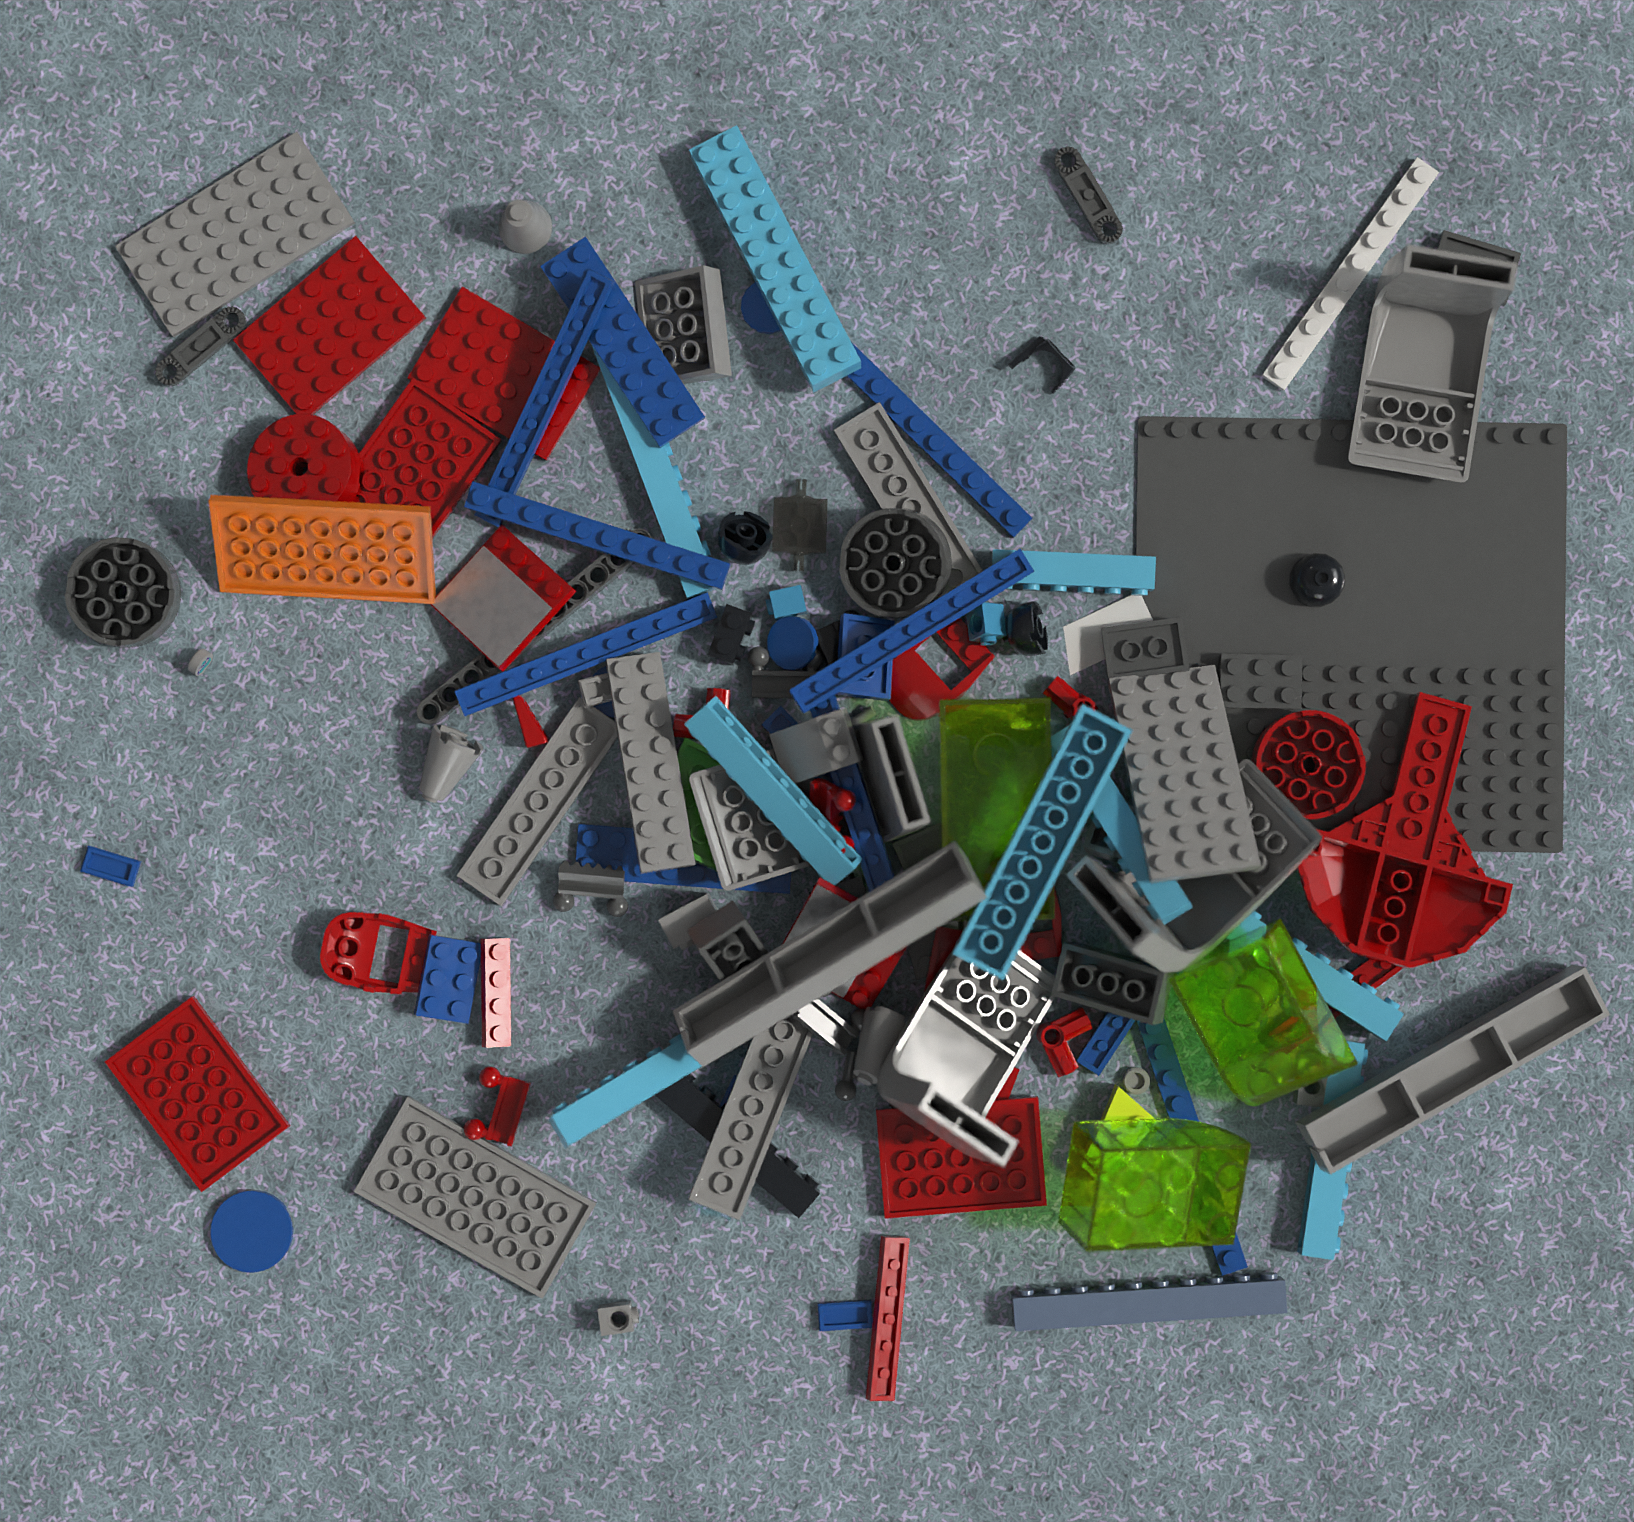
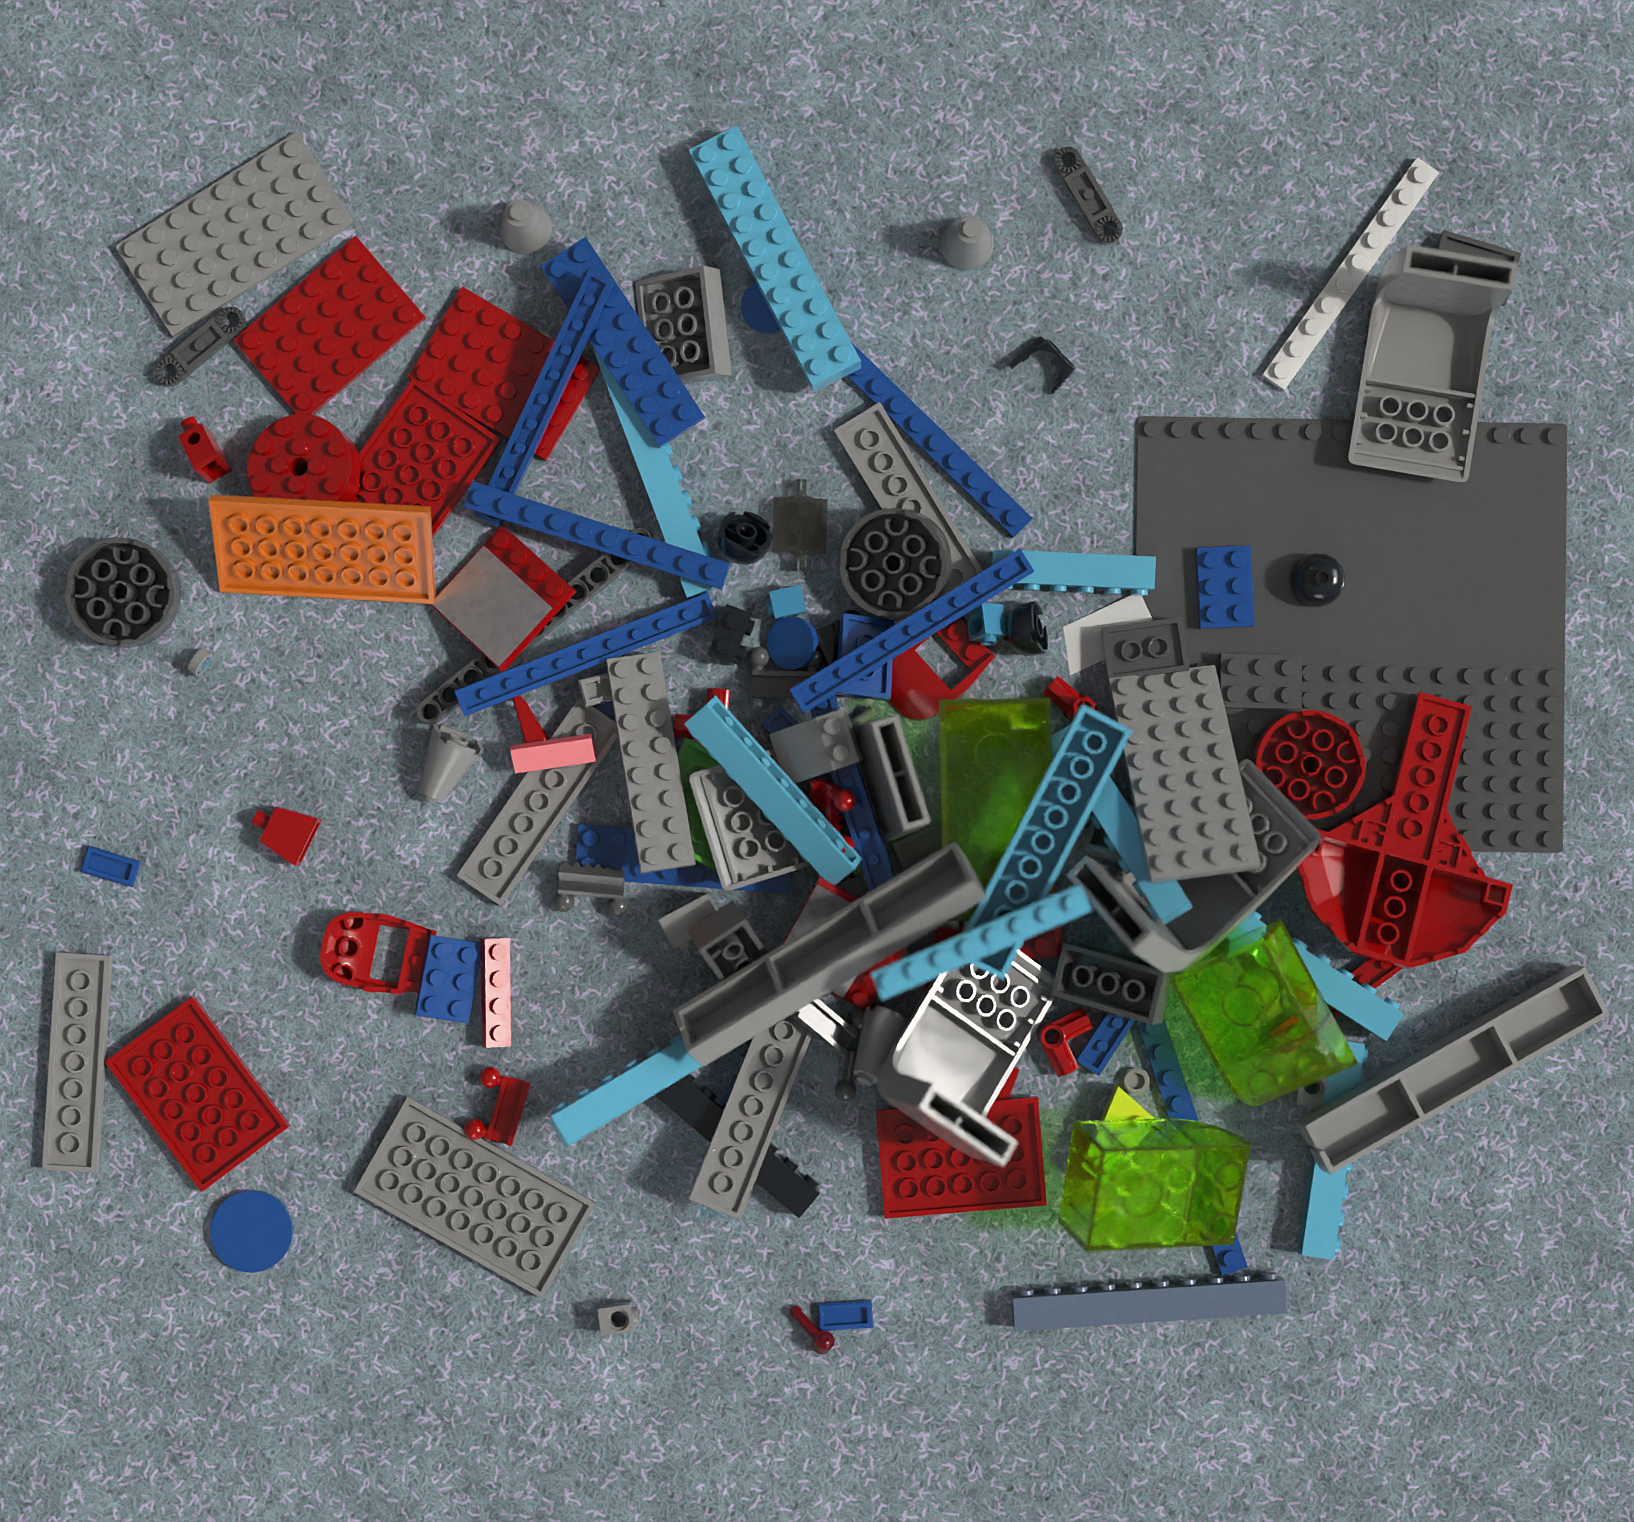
(77, 1062): none -> light grey plate
(203, 450): none -> red torso
(287, 832): none -> red torso
(553, 753): none -> coral tile
(822, 1340): none -> dark red piece
(887, 1318): plate -> none
(967, 243): none -> light grey cone
(981, 941): none -> medium azure brick
(1224, 587): none -> blue plate

